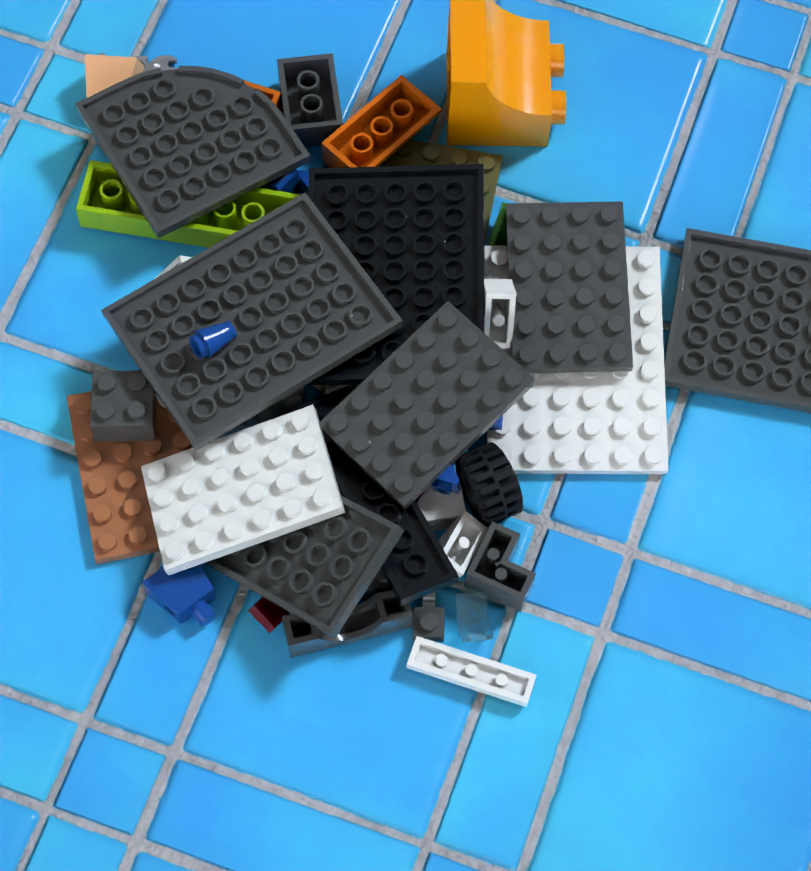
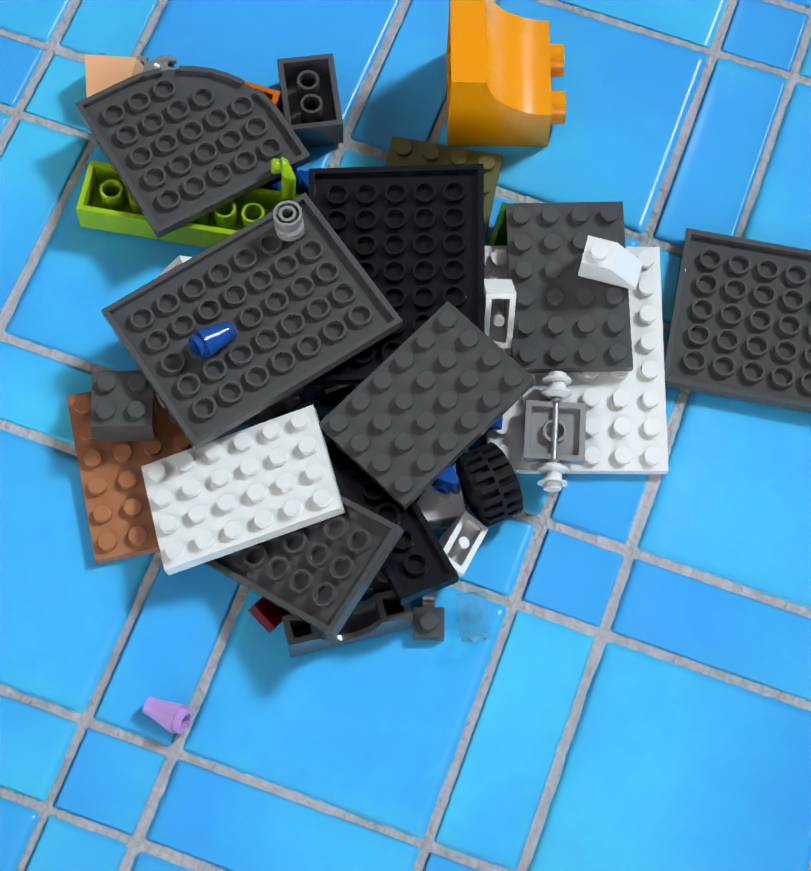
(170, 715): none -> lavender cone
(183, 594): blue torso -> none
(288, 178): none -> lime arm
(288, 220): none -> light grey wheel
(380, 127): orange slope -> none
(471, 671): white plate -> none
(494, 571): dark grey brick -> none
(554, 431): none -> light grey plate
(609, 263): none -> white slope

